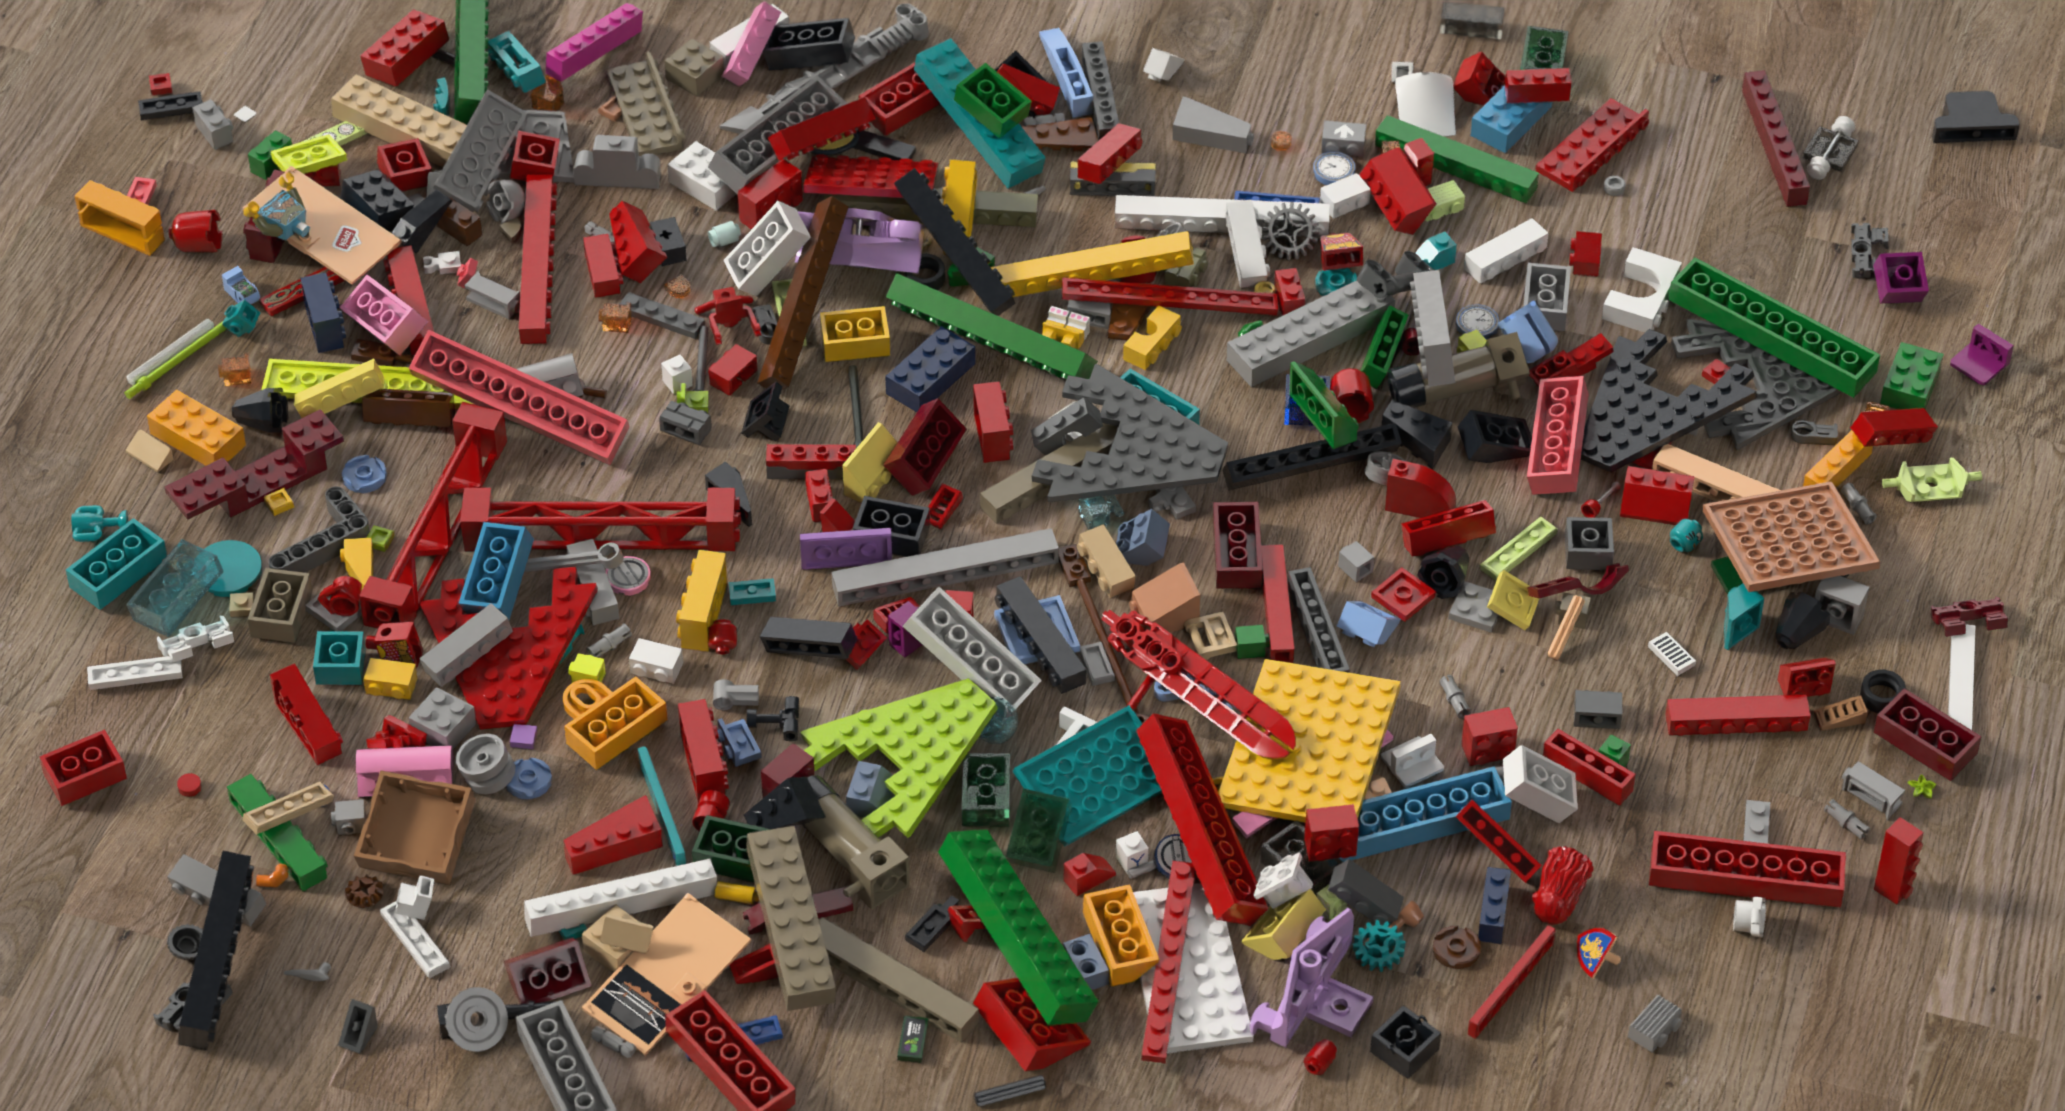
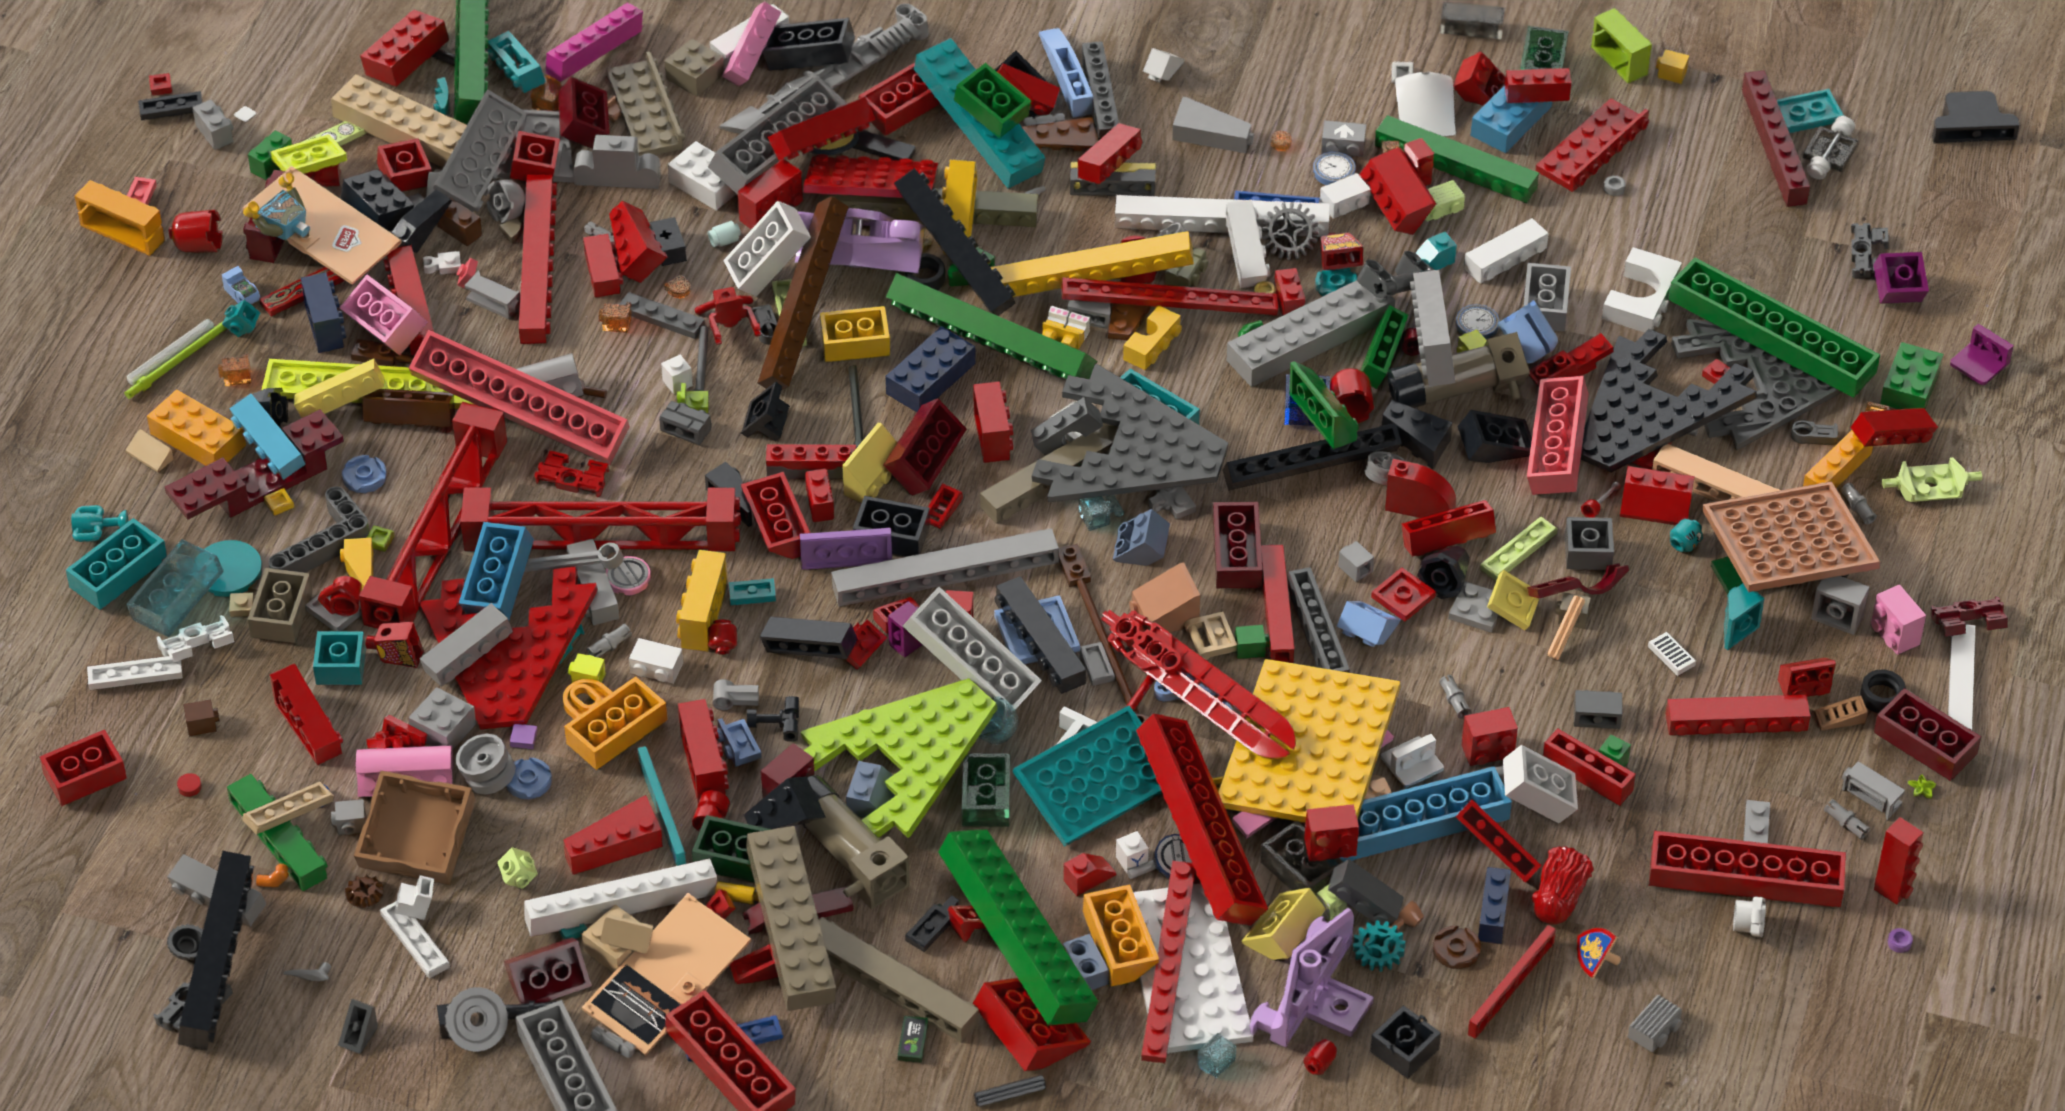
(201, 717): none -> reddish brown brick
(267, 436): none -> medium azure brick
(390, 678): yellow brick -> none
(517, 868): none -> yellowish green brick
(583, 112): none -> dark red brick
(590, 480): none -> red piece
(721, 904): none -> red plate
(734, 363): red piece -> none
(776, 514): none -> red slope
(835, 518): red slope -> none
(1038, 830): clear green brick -> none
(1106, 561): tan brick -> none
(1216, 1055): none -> clear light blue brick
(1283, 881): white bracket -> none
(1586, 253): red brick -> none
(1621, 45): none -> lime piece
(1672, 66): none -> yellow brick
(1800, 620): black cone -> none
(1809, 110): none -> teal tile
(1898, 619): none -> bright pink brick
(1900, 940): none -> medium lavender tile

